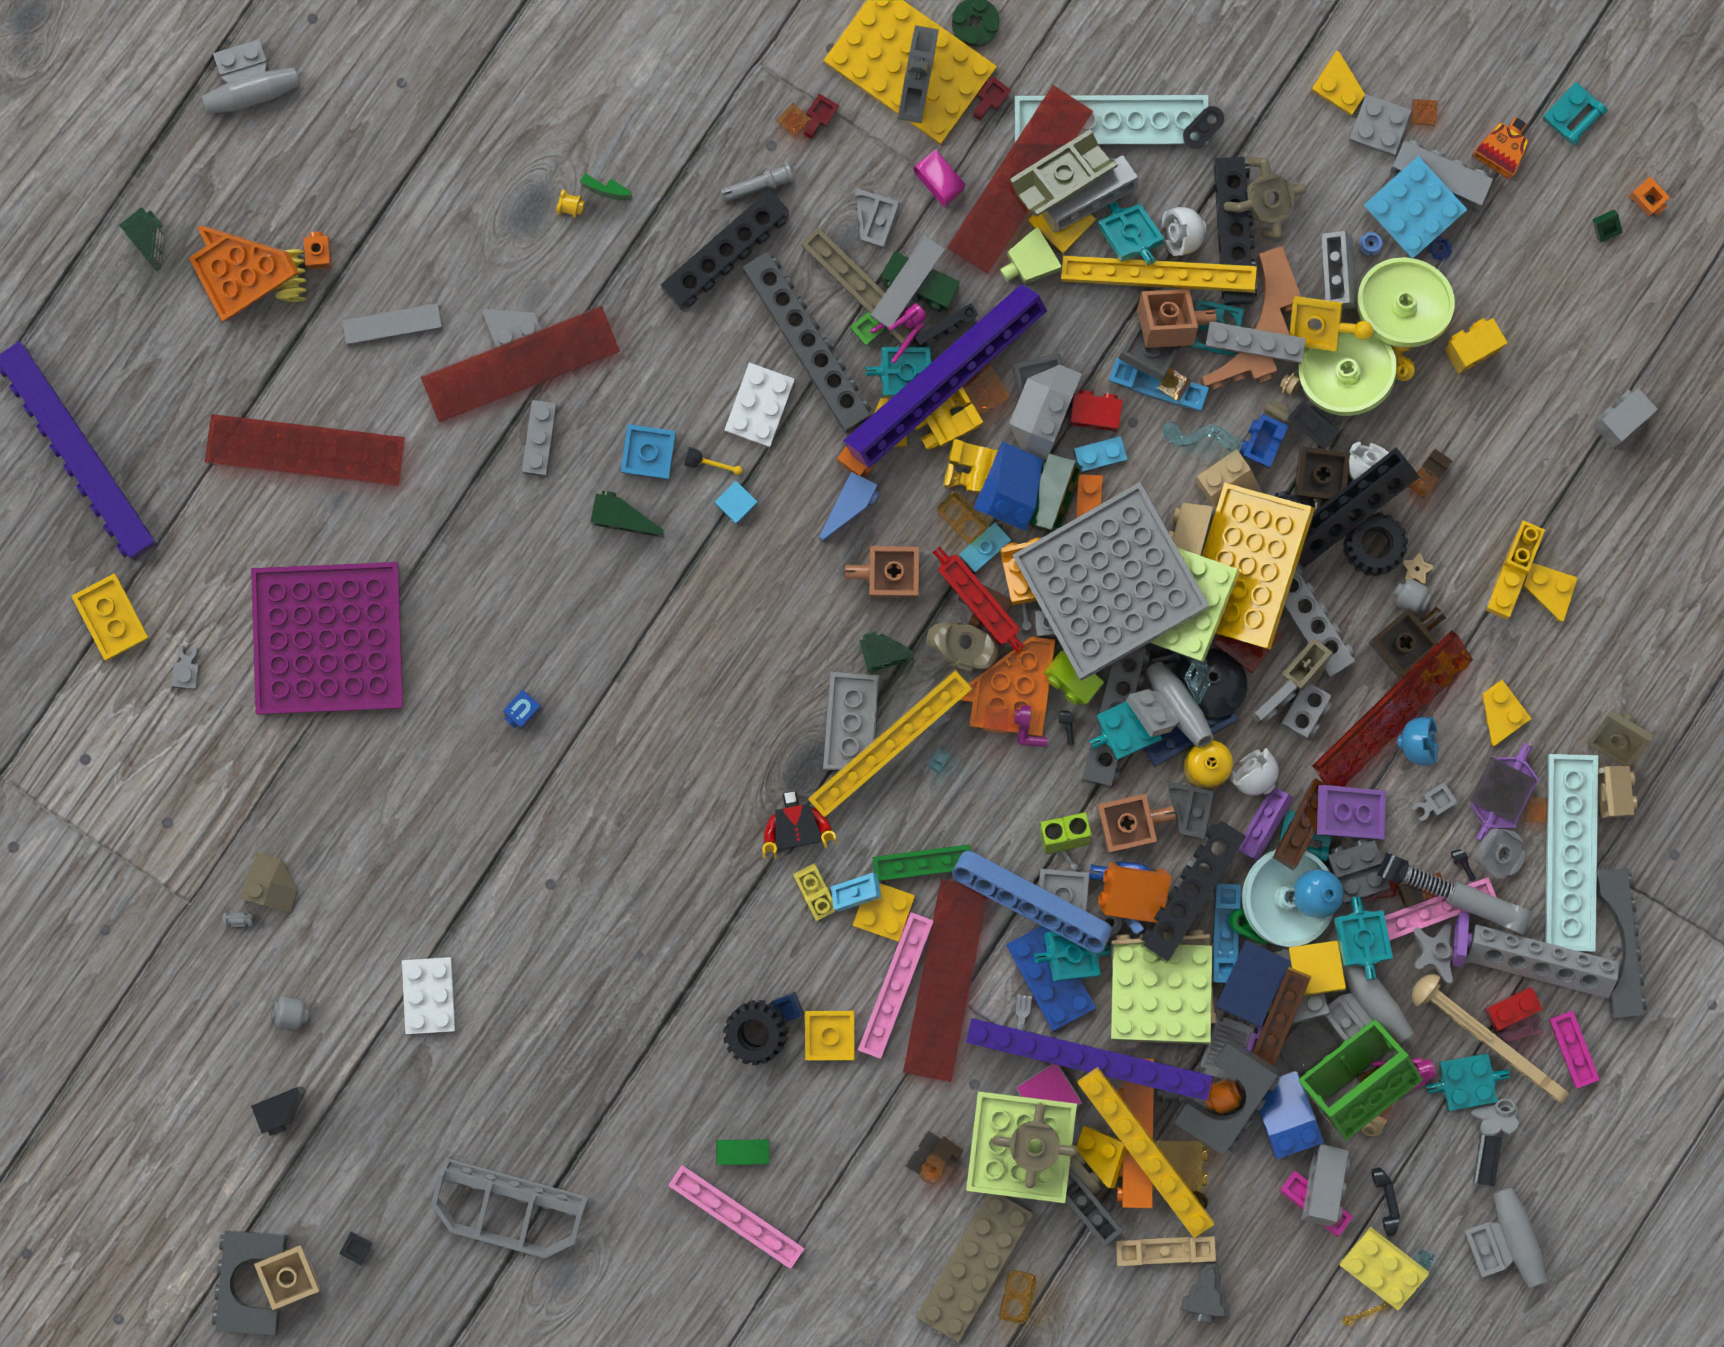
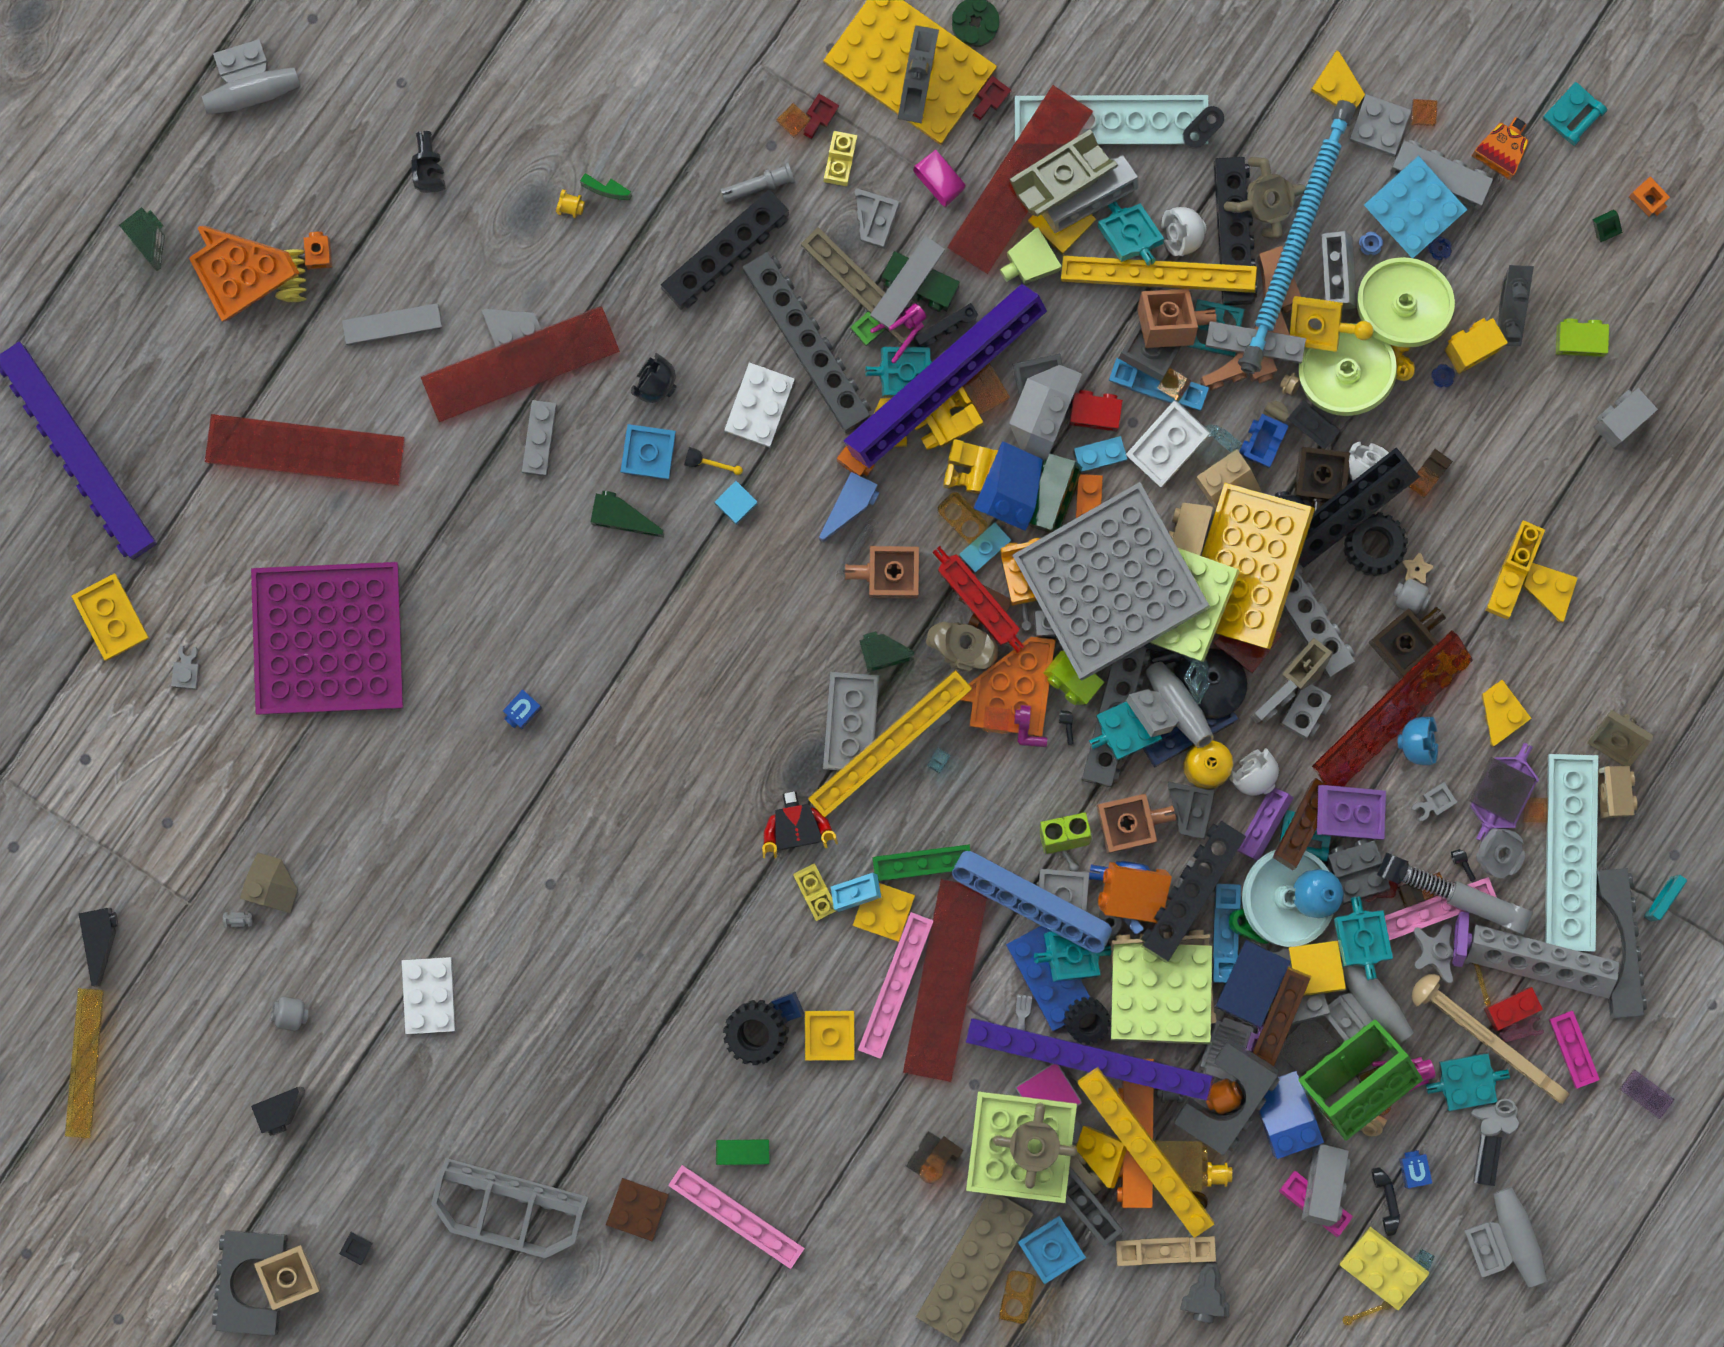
(84, 1063): none -> clear yellow plate
(98, 937): none -> black slope
(424, 164): none -> black piece
(637, 1209): none -> reddish brown plate
(655, 380): none -> black cylinder
(840, 158): none -> light yellow slope
(1051, 1249): none -> dark azure plate
(1081, 1009): none -> black tyre
(1168, 443): none -> white plate
(1218, 1174): none -> yellow brick
(1297, 237): none -> medium azure hose
(1415, 1169): none -> blue brick
(1447, 371): none -> clear blue plate
(1485, 995): none -> clear yellow hinge
(1514, 303): none -> dark grey connector
(1582, 338): none -> lime brick
(1646, 1094): none -> clear purple plate
(1665, 898): none -> teal piece

